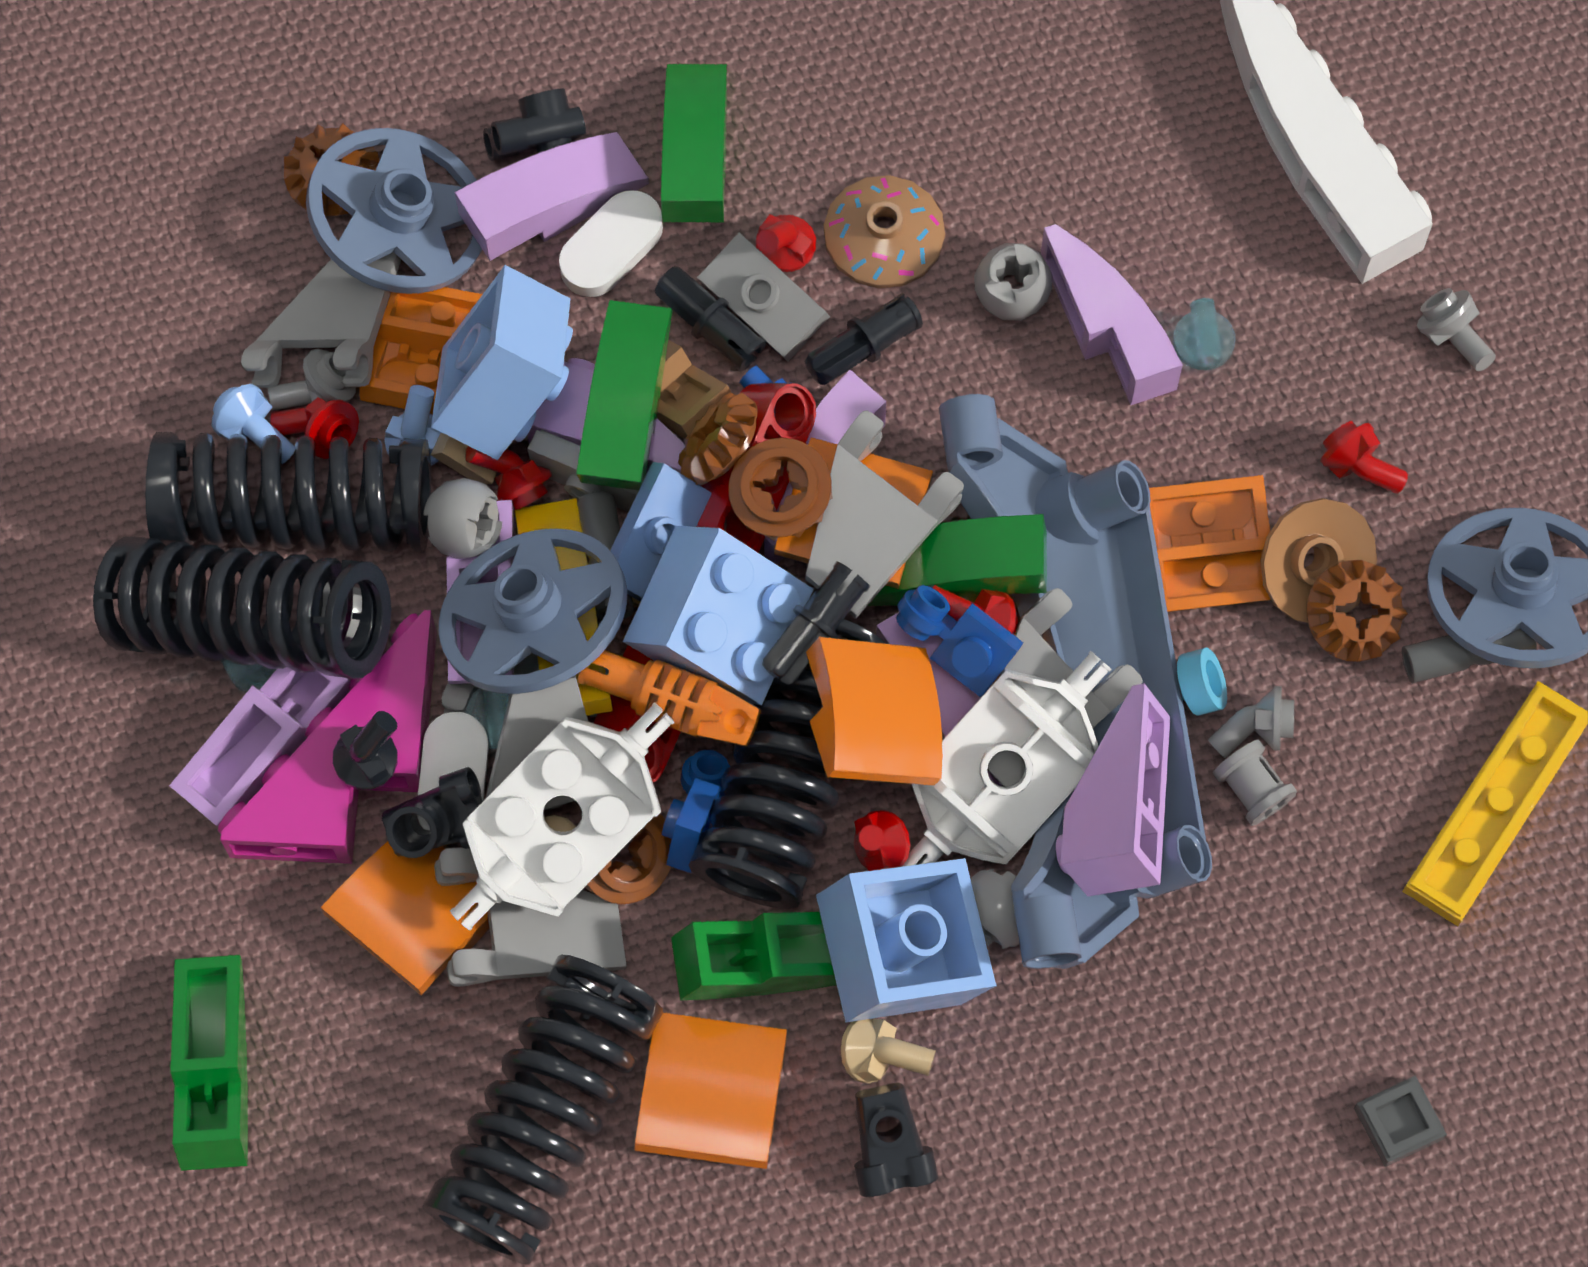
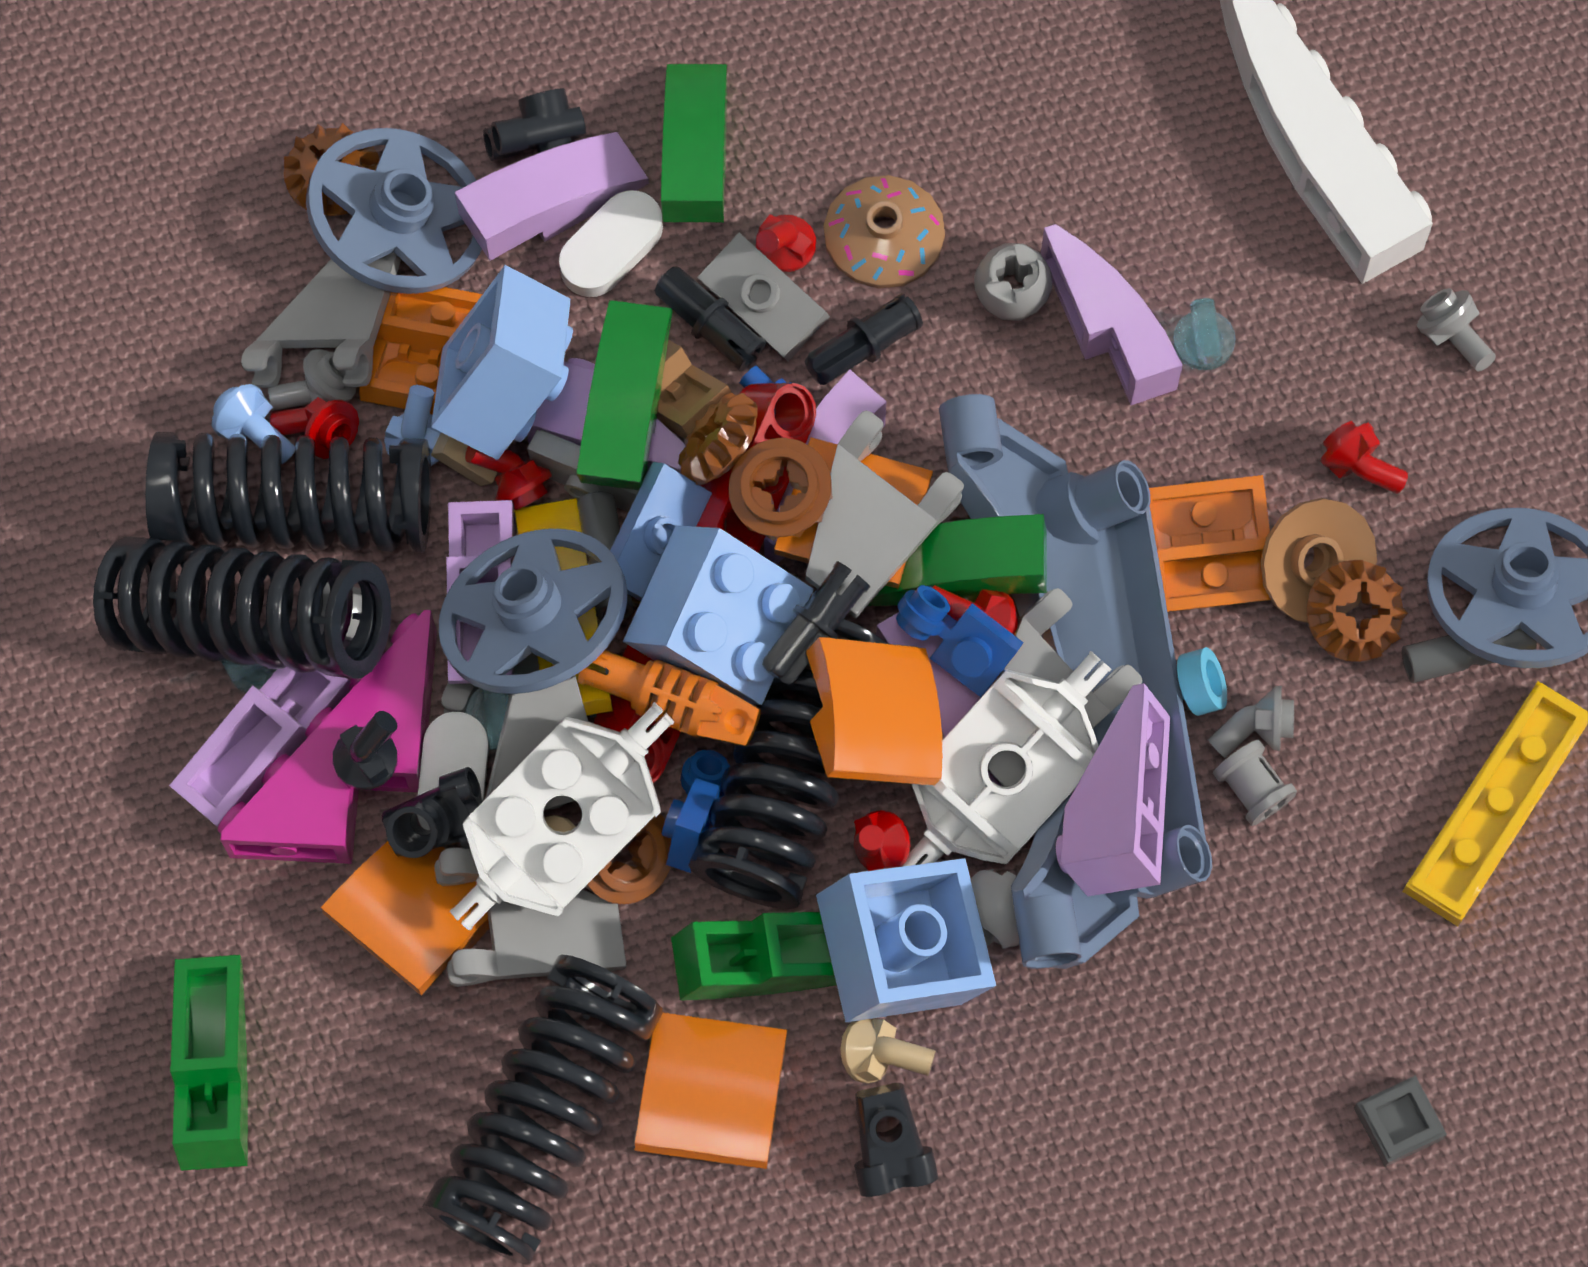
(463, 518): light grey piece -> none

